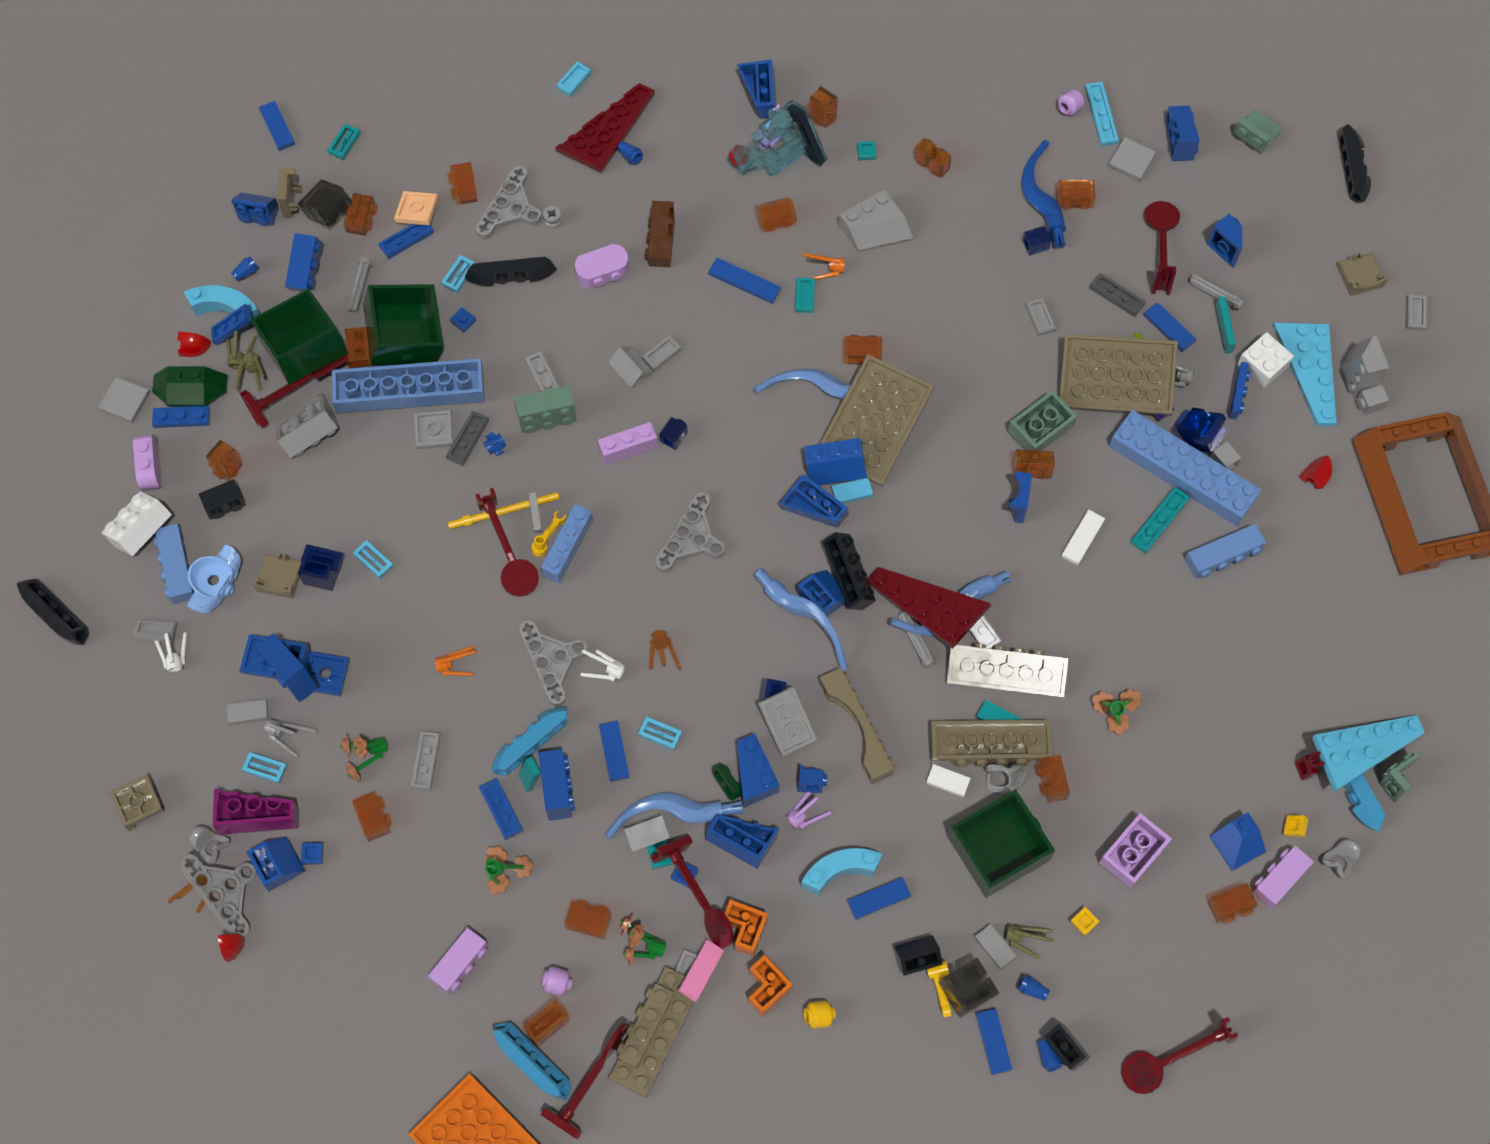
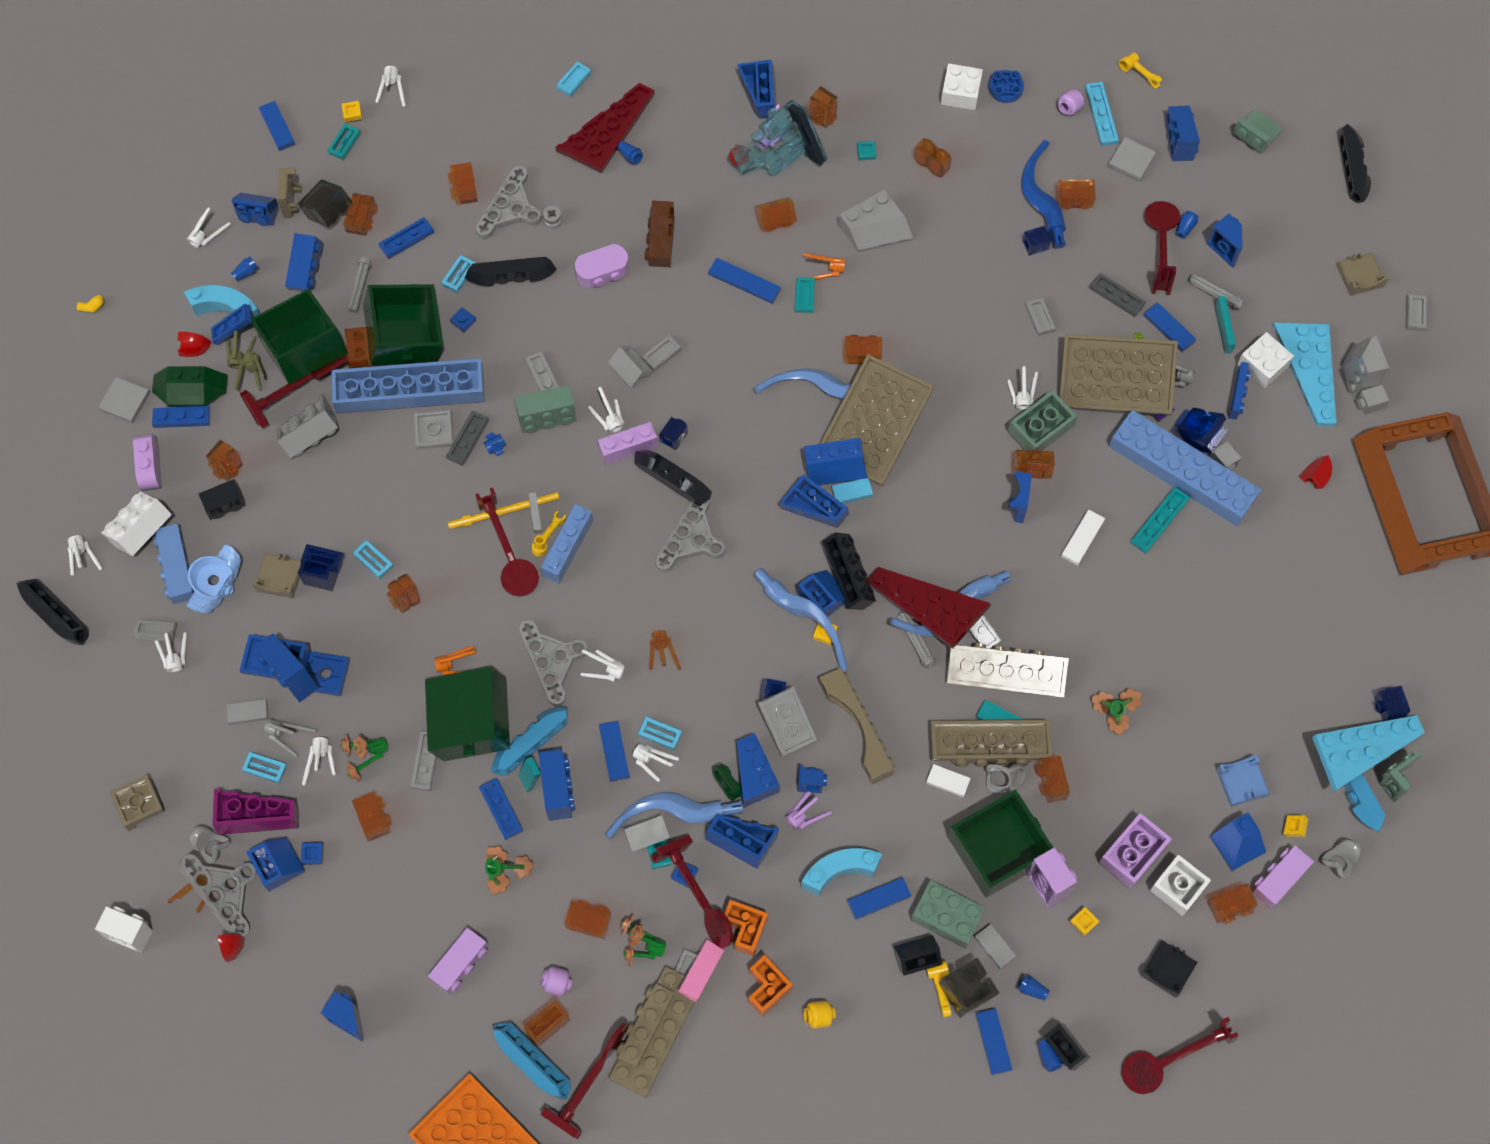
(77, 547): none -> white plant
(92, 306): none -> yellow arm
(124, 929): none -> white brick
(197, 238): none -> white plant
(319, 749): none -> white plant
(344, 1014): none -> blue slope
(351, 111): none -> yellow plate
(390, 77): none -> white plant
(403, 593): none -> clear orange brick
(416, 208): light nougat tile -> none
(467, 714): none -> dark green container
(613, 422): none -> white plant
(645, 753): none -> white plant
(672, 476): none -> black brick
(822, 636): none -> yellow plate
(947, 914): none -> sand green brick
(961, 86): none -> white brick
(1006, 86): none -> blue tile
(1017, 932): olive plant -> none
(1023, 399): none -> white plant
(1052, 877): none -> lavender brick
(1131, 61): none -> yellow brick
(1169, 968): none -> black piece
(1180, 885): none -> white brick
(1187, 223): none -> blue cone
(1225, 551): medium blue brick -> none
(1242, 781): none -> medium blue piece
(1308, 765): dark red plate -> none
(1392, 703): none -> clear blue head

